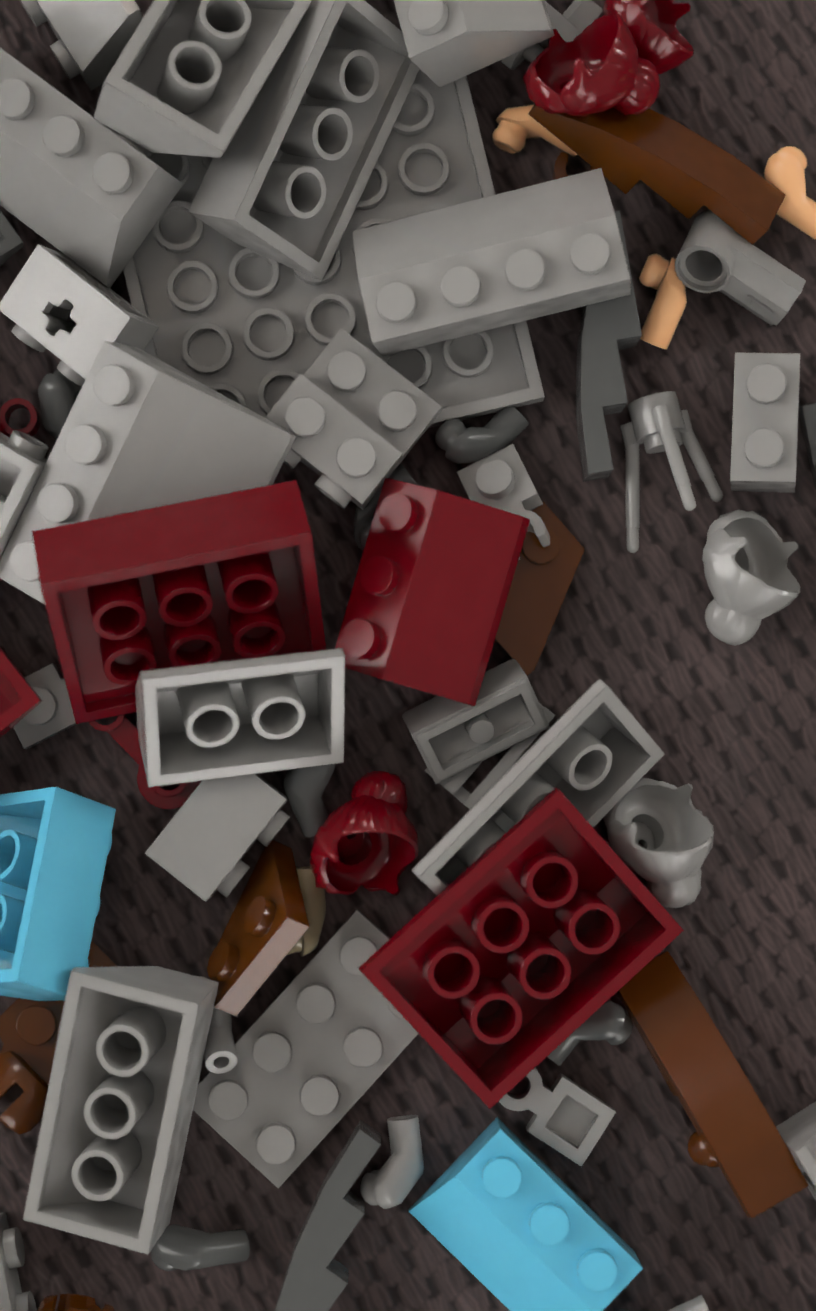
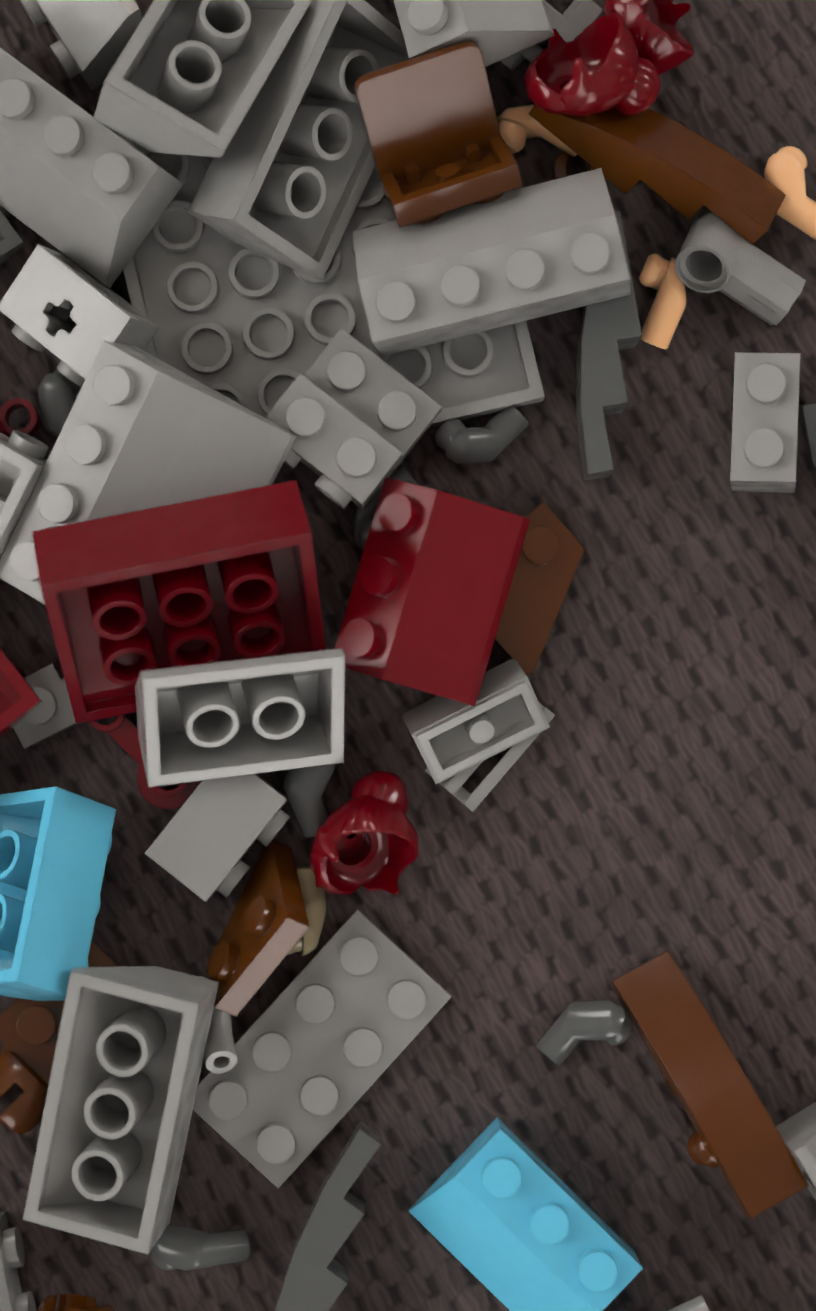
(402, 1170): light grey arm -> none
(435, 134): none -> reddish brown bracket
(505, 485): light grey plate -> none
(521, 948): dark red slope -> none
(563, 1115): light grey plate -> none
(587, 754): light grey slope -> none
(661, 427): light grey plant -> none
(680, 845): light grey piece -> none
(745, 575): light grey piece -> none

